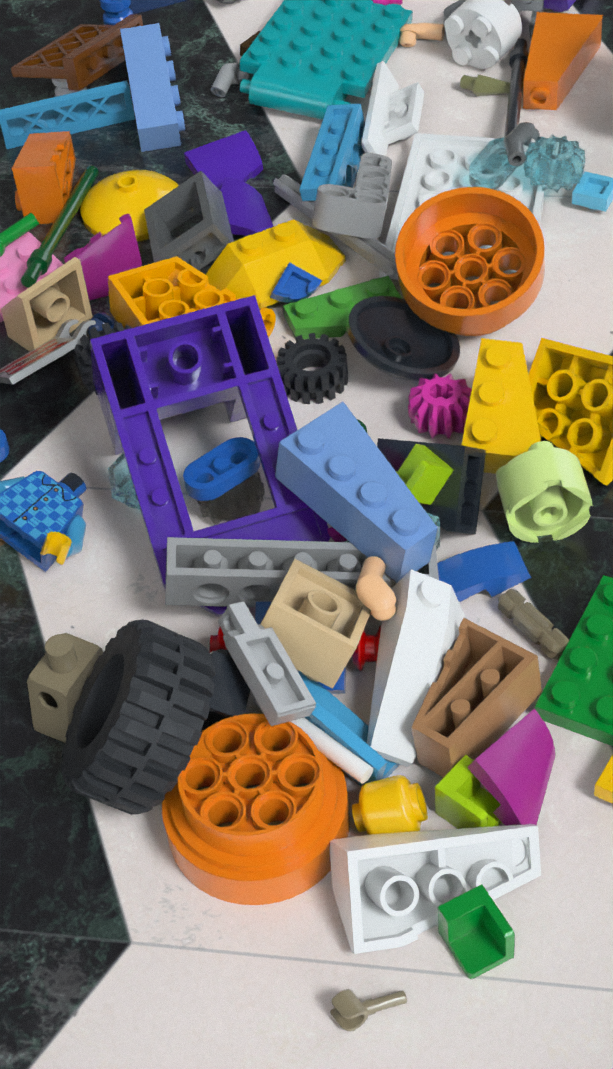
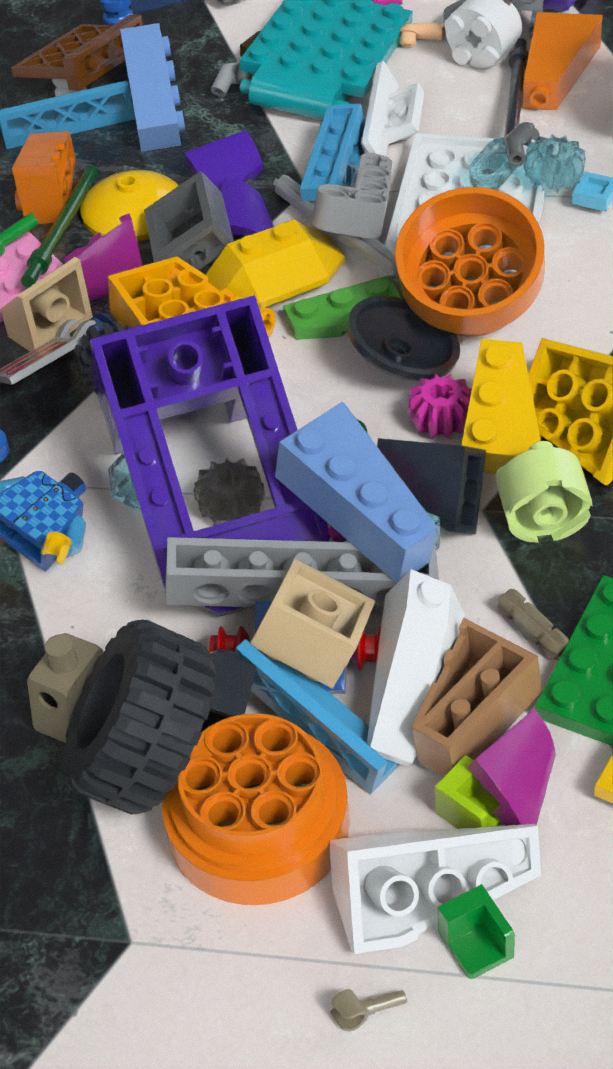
(221, 469): blue plate -> none
(265, 666): light grey hinge -> none
(295, 285): blue tile -> none
(313, 353): black tyre -> none
(334, 750): white bar -> none
(374, 590): light nougat arm -> none
(390, 806): yellow head -> none
(424, 473): lime panel -> none
(484, 85): olive bar -> none
(488, 567): blue slope -> none

